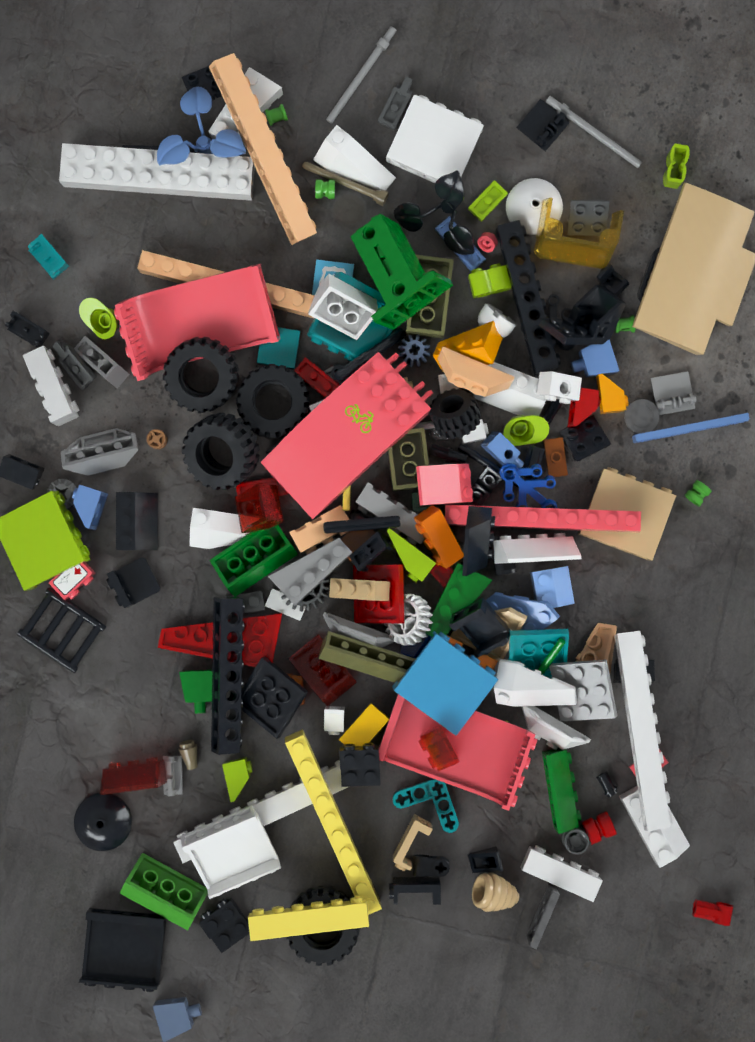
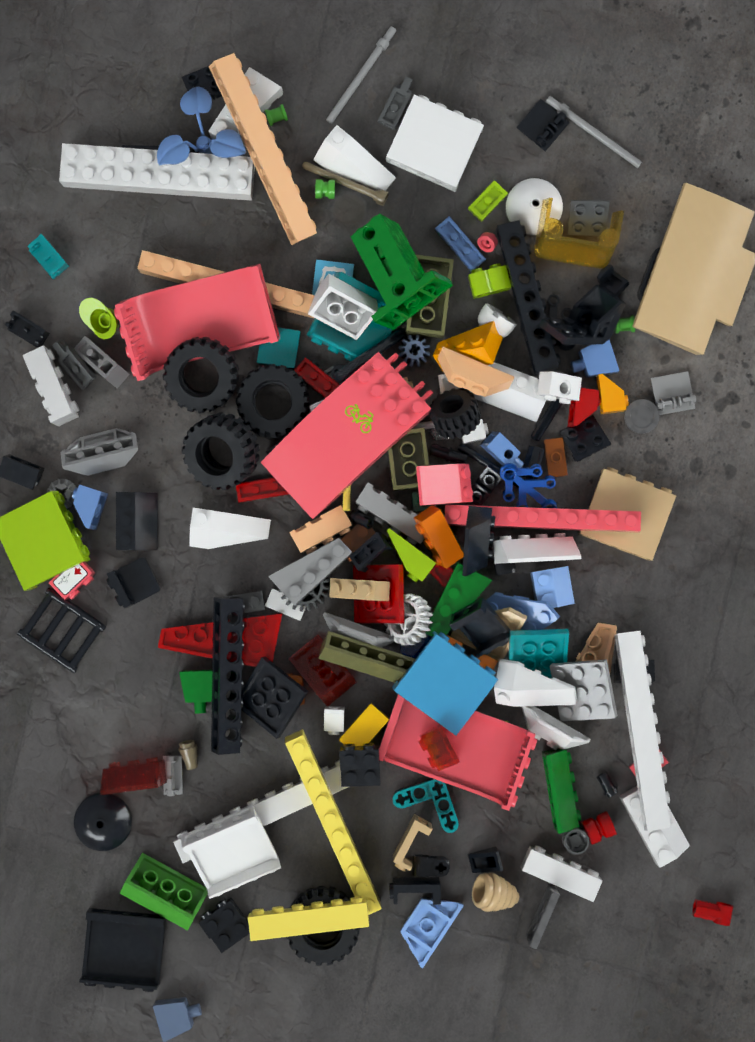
(153, 439): medium nougat wheel -> none
(236, 775): lime slope -> none
(253, 558): green slope -> none
(259, 508): clear red slope -> none
(361, 524): black axle -> none
(428, 926): none -> light blue wing
(452, 191): black plant -> none
(526, 430): lime piece -> none
(551, 655): green bar -> none
(676, 166): lime brick -> none
(694, 427): medium blue tile -> none
(698, 493): bright green wheel -> none

